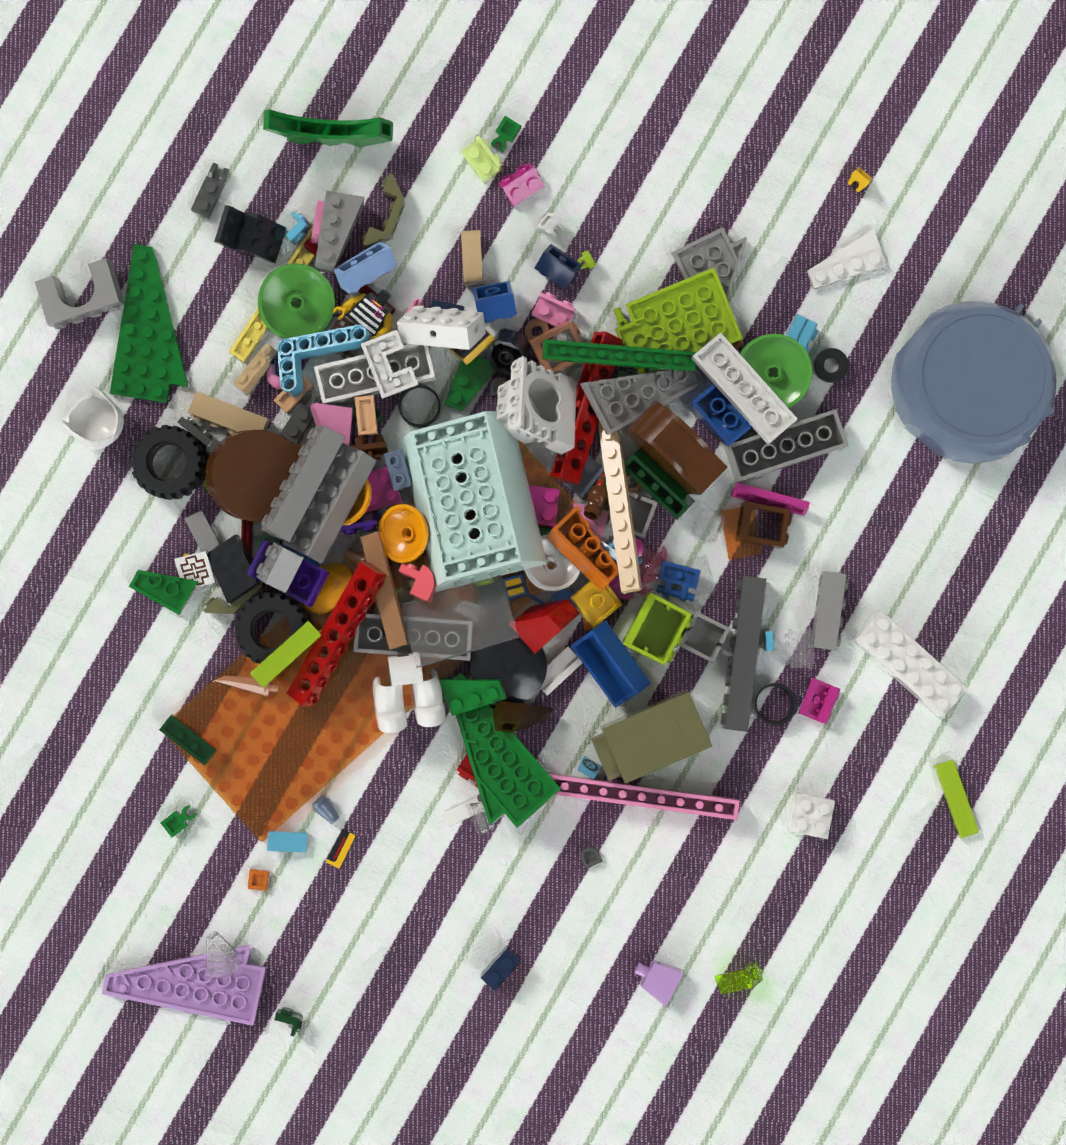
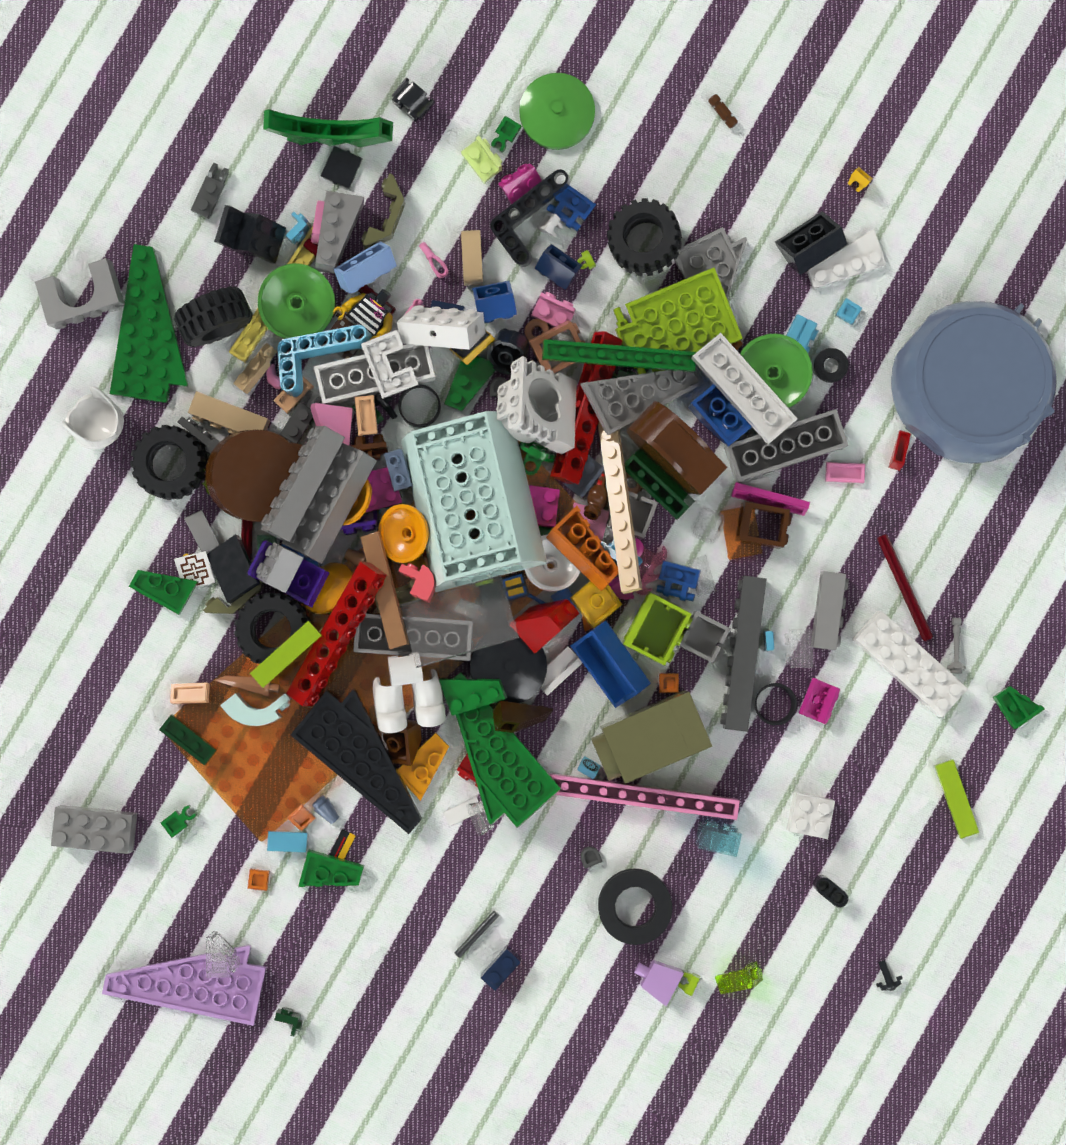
(94, 829): none -> light grey brick
(190, 693): none -> light nougat tile
(213, 316): none -> black tyre
(243, 713): none -> light aqua arch
(301, 817): none -> orange tile
(329, 870): none -> green wing
(341, 167): none -> black piece
(351, 747): none -> black wing
(385, 404): none -> black piece
(403, 744): none -> reddish brown slope
(412, 99): none -> black brick
(426, 762): none -> light orange wing
(430, 255): none -> bright pink piece
(476, 934): none -> black bar
(525, 213): none -> black beam
(537, 454): none -> green tile
(557, 111): none -> bright green dish
(576, 203): none -> blue plate
(637, 214): none -> black tyre
(641, 933): none -> black tyre
(668, 683): none -> orange tile
(693, 980): none -> lime tile
(718, 838): none -> clear light blue brick
(723, 111): none -> reddish brown axle
(811, 242): none -> black slope
(830, 891): none -> black beam
(845, 472): none -> bright pink tile
(848, 311): none -> medium azure tile
(890, 984): none -> black piece
(900, 450): none -> red piece
(905, 587): none -> dark red axle
(956, 667): none -> light grey piece
(1016, 707): none -> green wing

